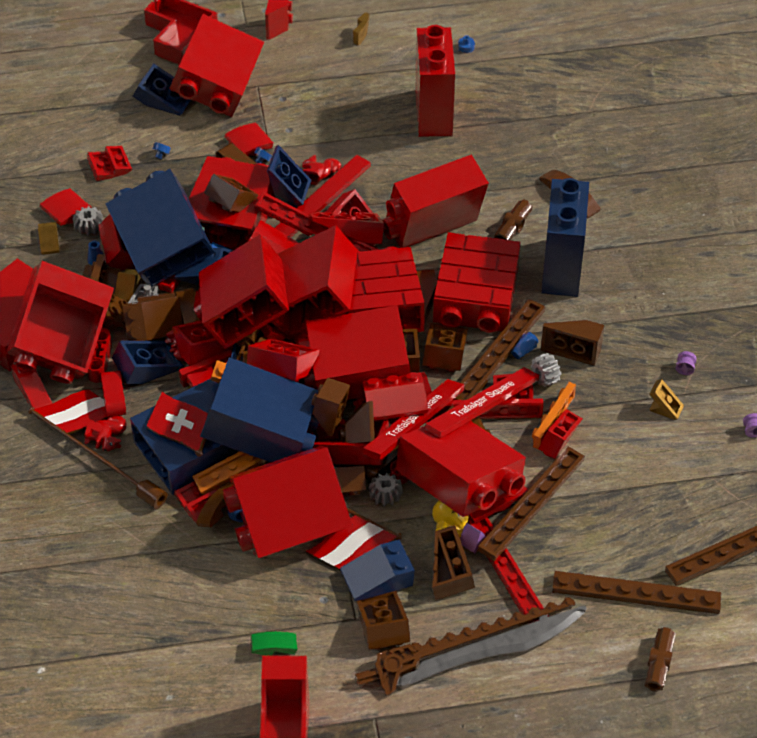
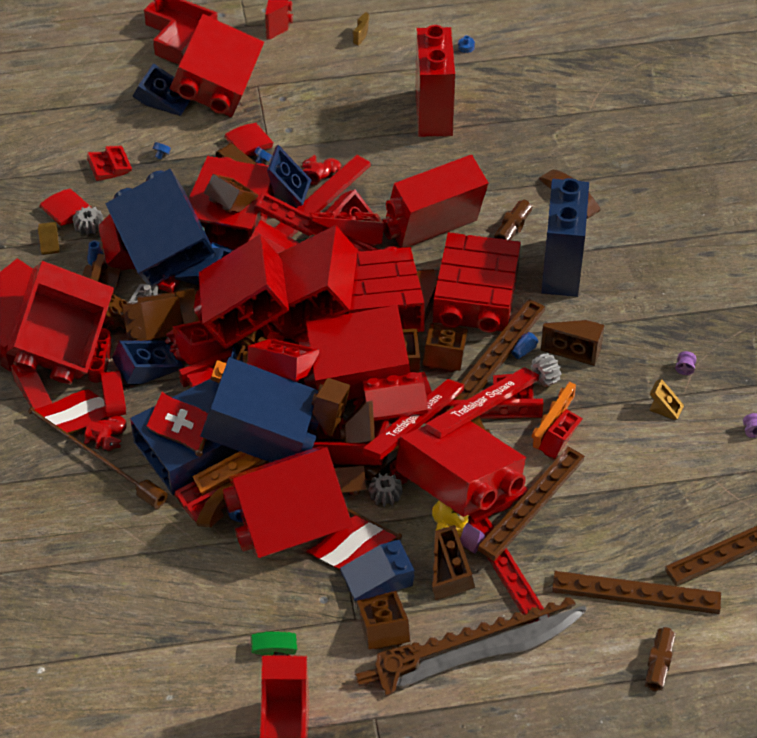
(127, 284): pearl gold slope -> none

